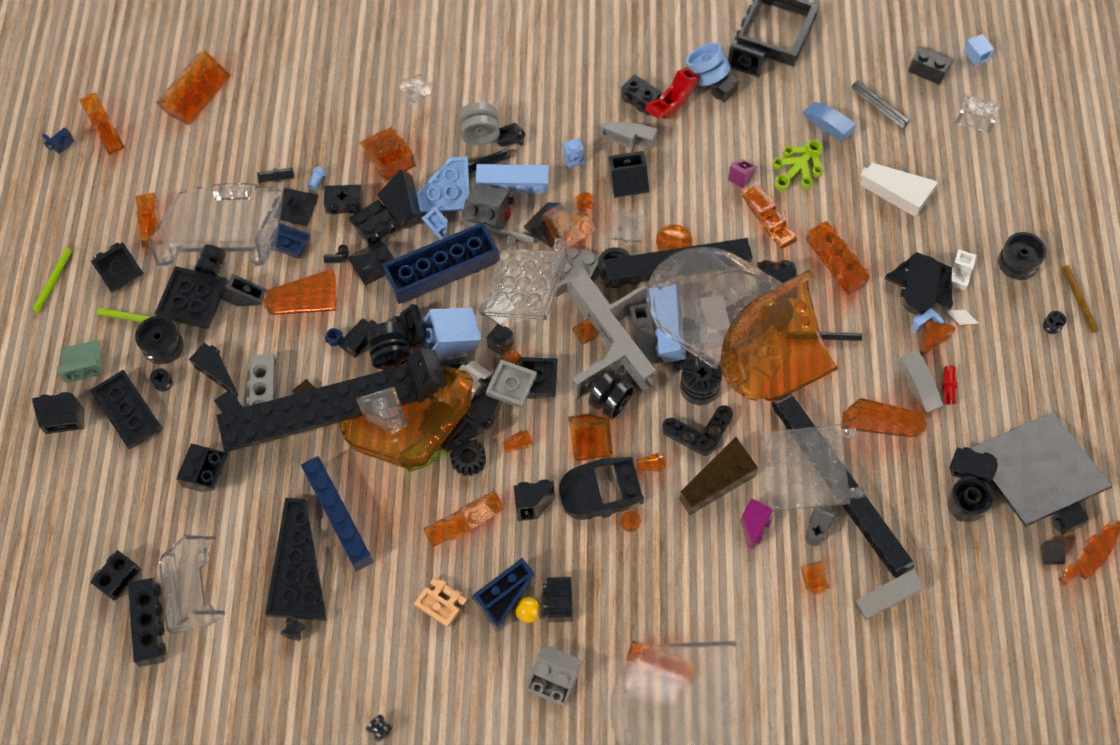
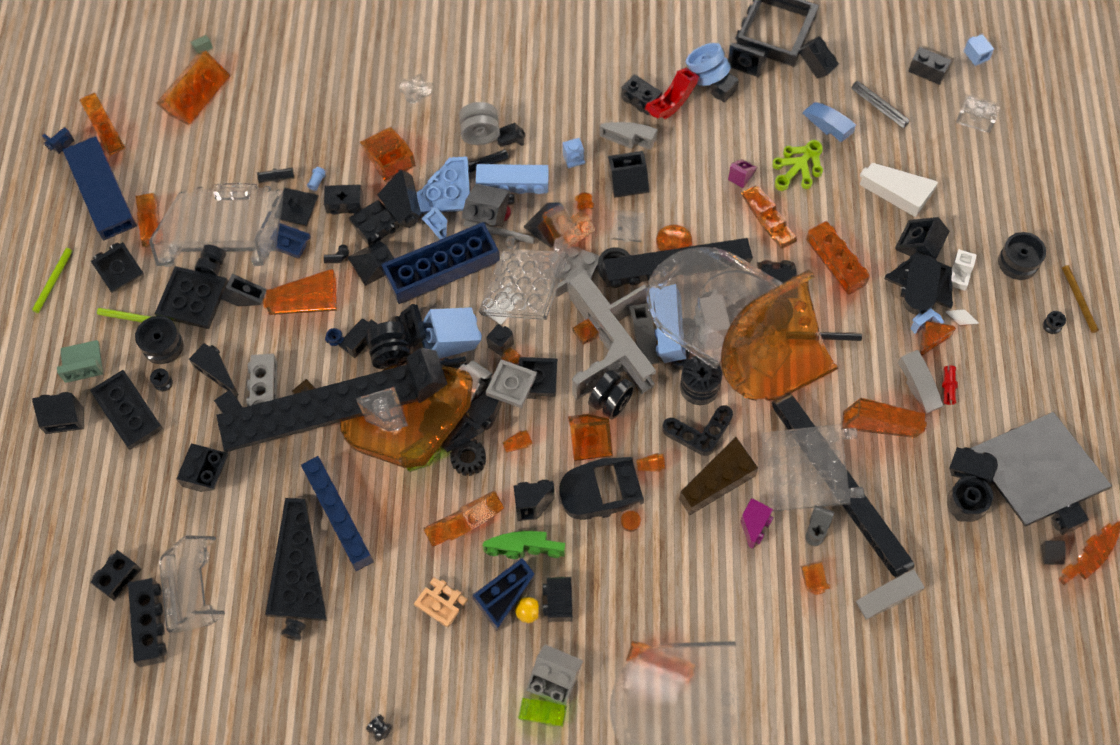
(99, 188): none -> dark blue brick
(202, 44): none -> sand green slope
(516, 543): none -> bright green slope
(542, 712): none -> clear neon green slope
(818, 57): none -> black brick
(923, 236): none -> black slope

